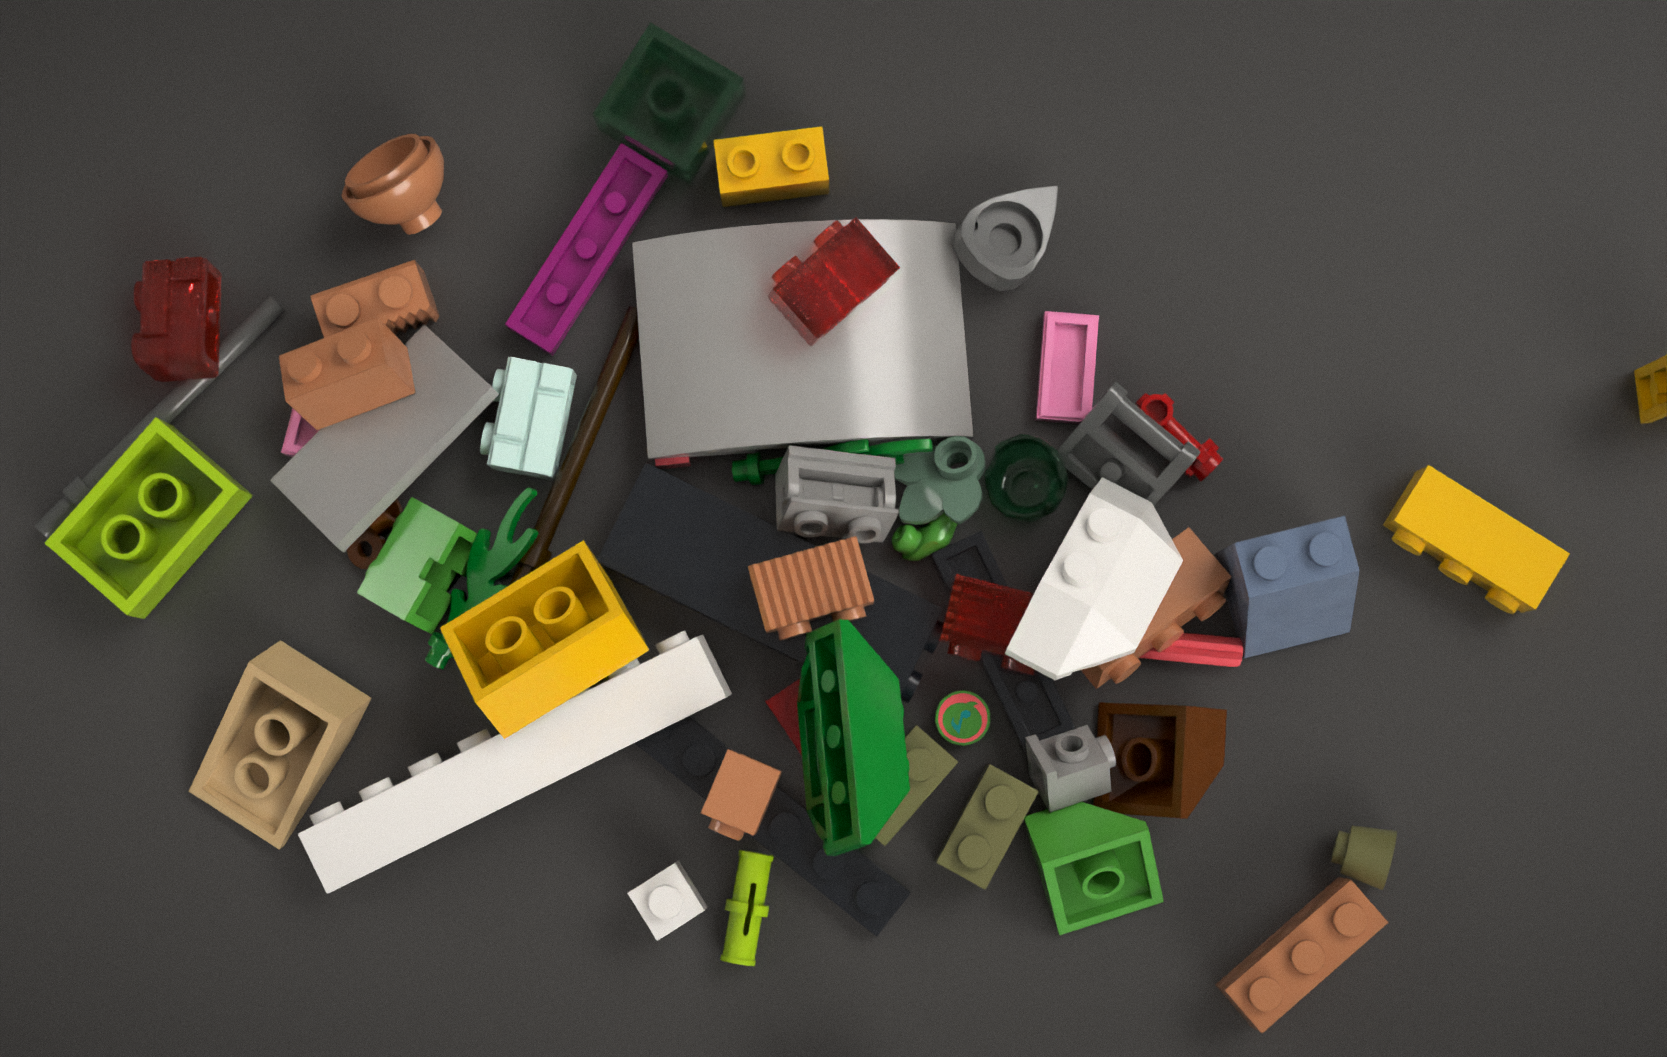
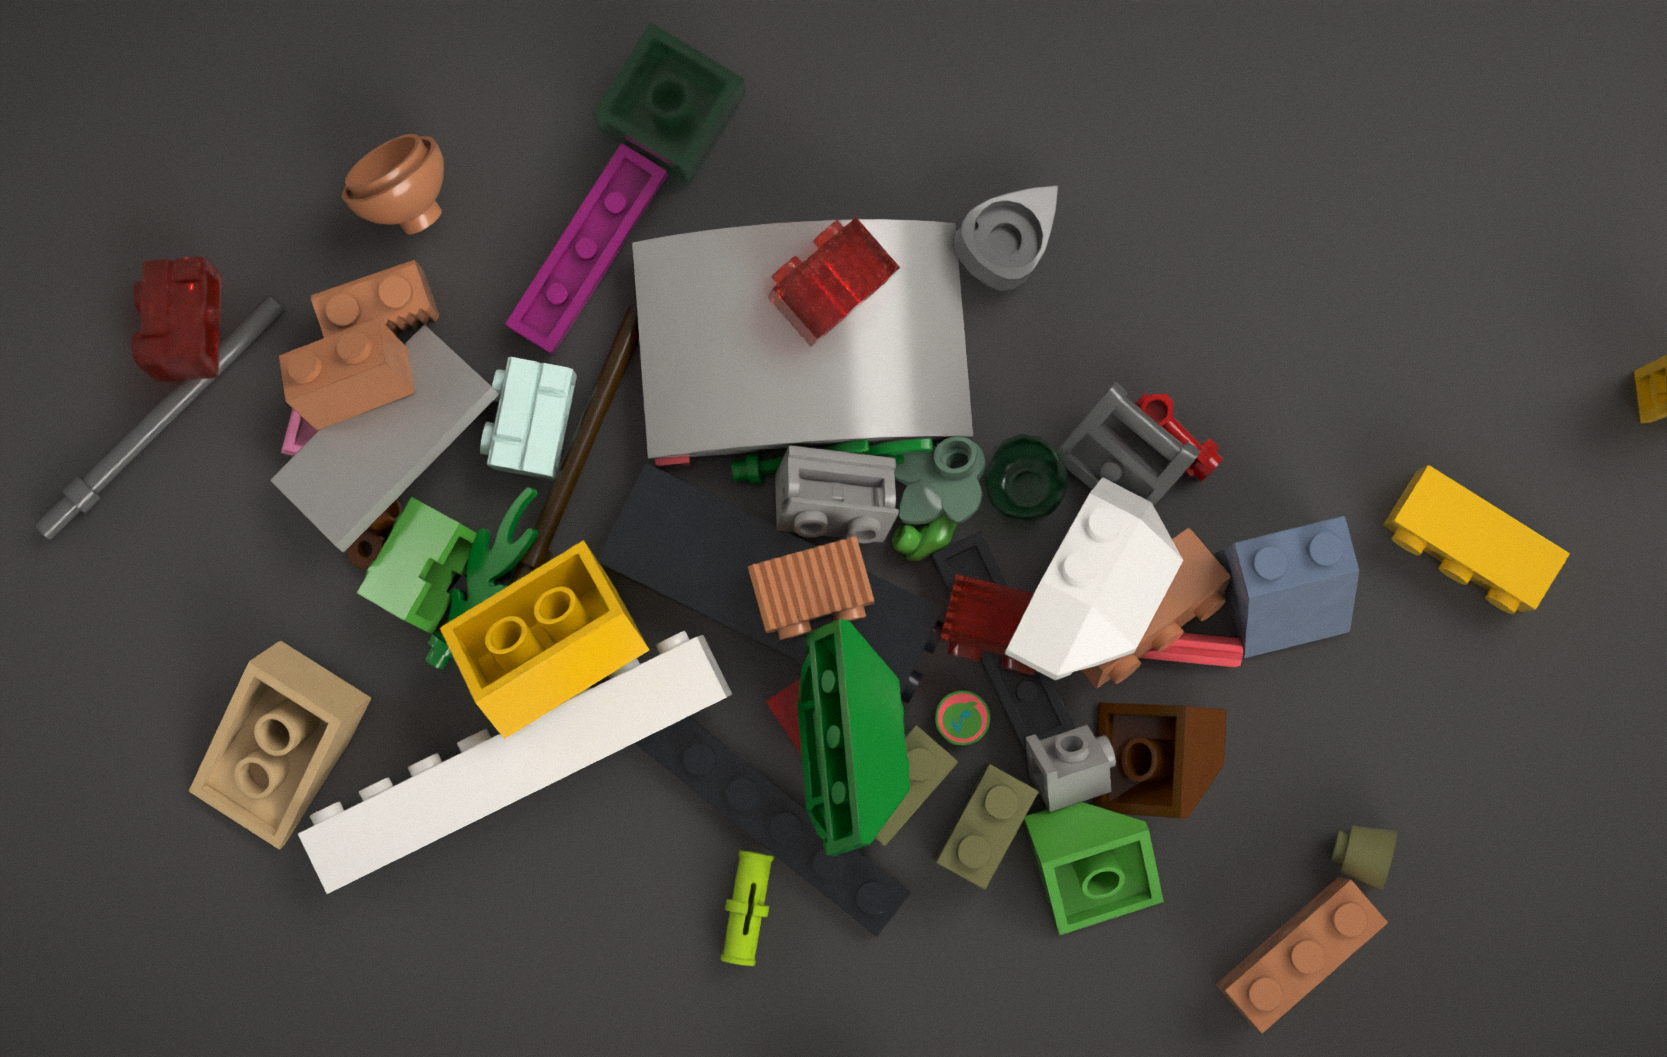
(148, 519): lime brick -> none
(667, 900): white brick -> none
(740, 795): nougat brick -> none
(772, 166): yellow hinge -> none
(1066, 367): bright pink tile -> none

